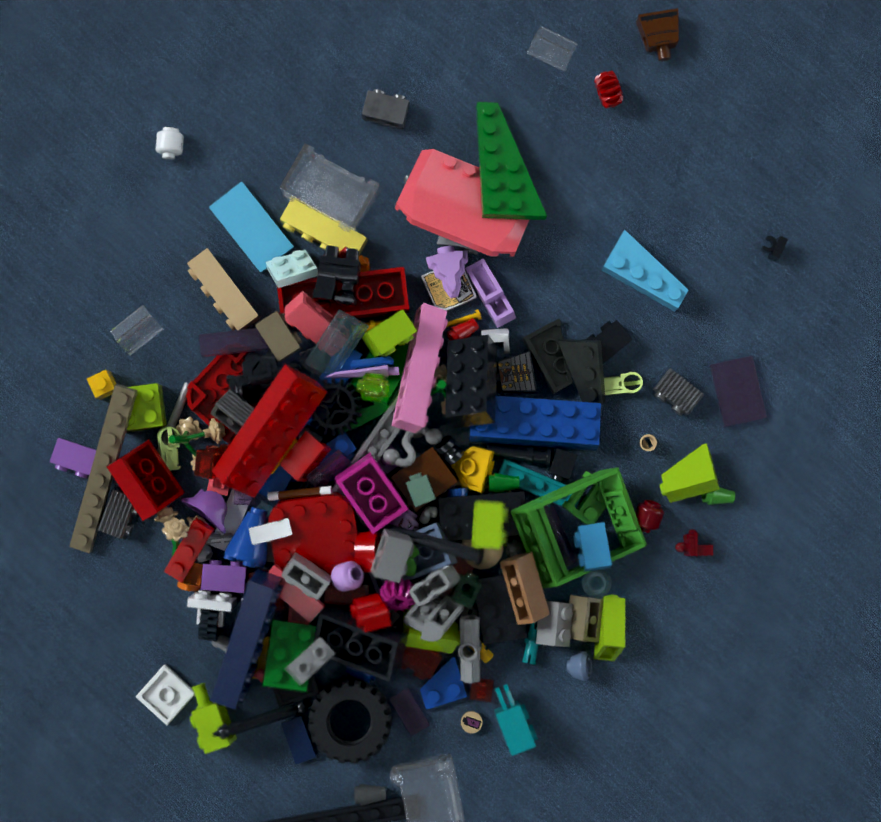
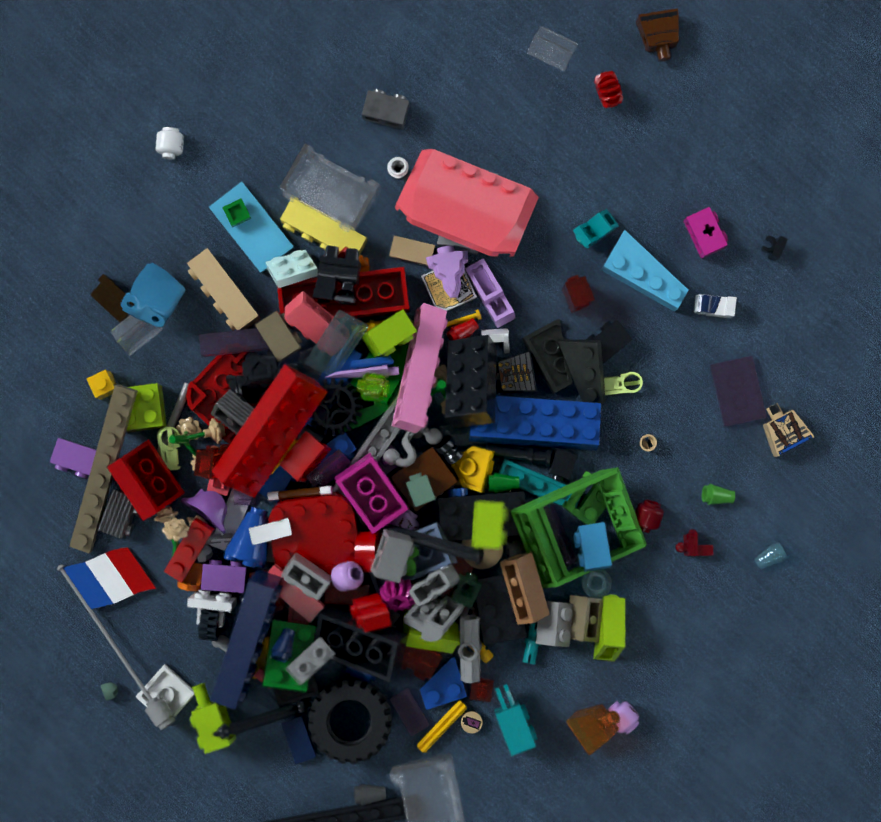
(106, 582): none -> flag
(109, 690): none -> sand green hinge
(110, 297): none -> dark brown panel
(154, 296): none -> dark azure piece
(236, 212): none -> green plate
(284, 645): none -> dark blue cone
(397, 163): none -> white cone
(411, 250): none -> tan tile
(427, 513): light grey arm -> none
(442, 726): none -> yellow axle
(504, 179): green wing -> none
(577, 293): none -> clear red brick
(580, 666): sand blue cone -> none
(593, 726): none -> clear orange torso
(595, 229): none -> teal brick
(628, 716): none -> lavender head
(677, 392): flat silver brick -> none
(690, 476): lime slope -> none
(706, 243): none -> dark pink brick
(715, 306): none -> leg
(770, 556): none -> clear light blue cone
(785, 430): none -> torso

